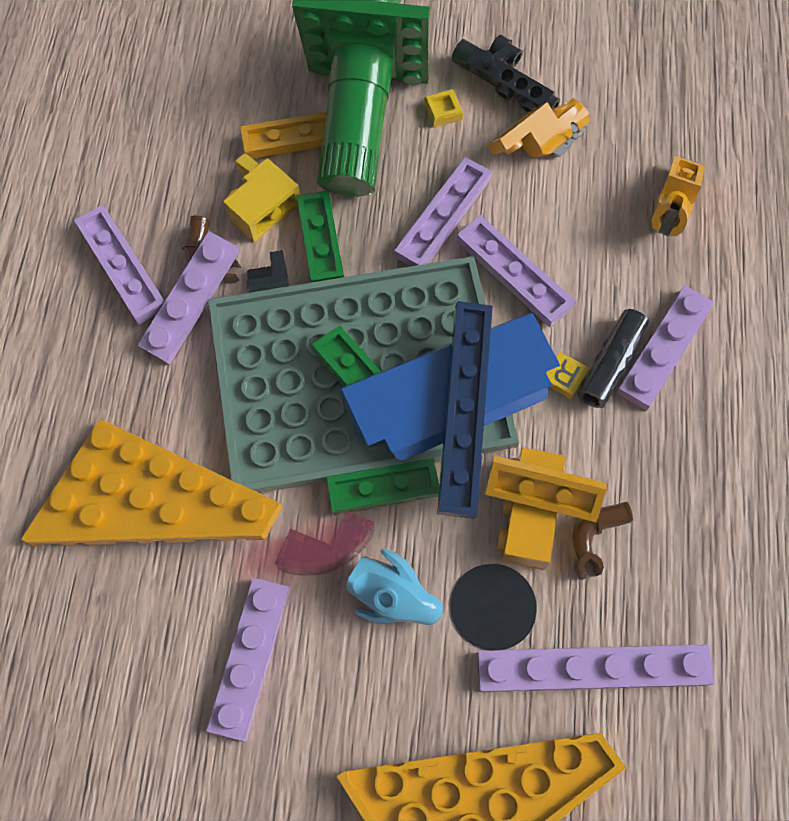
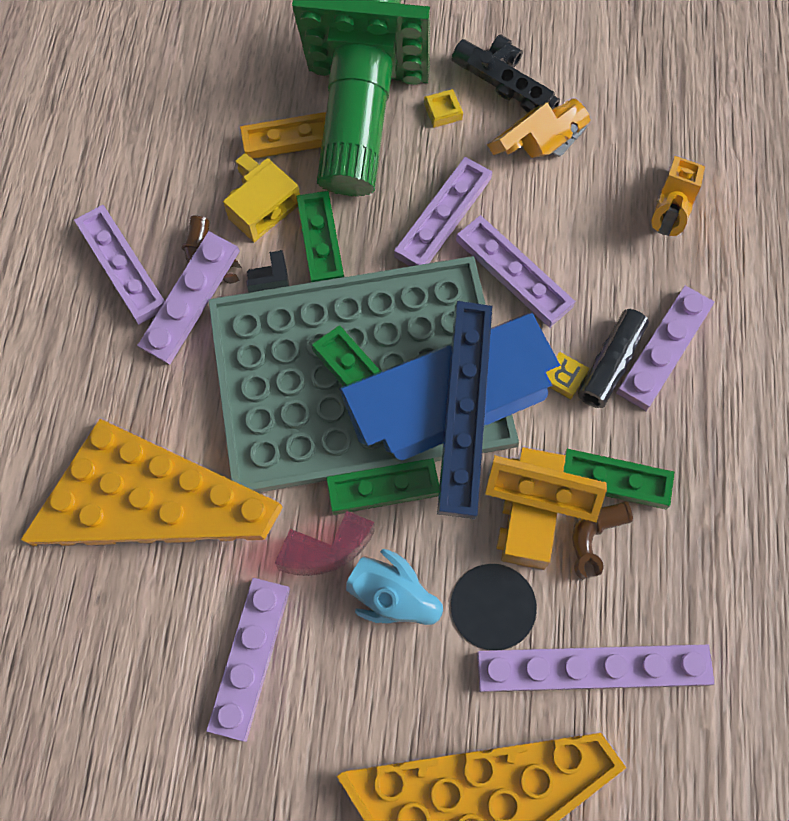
(623, 478): none -> green plate

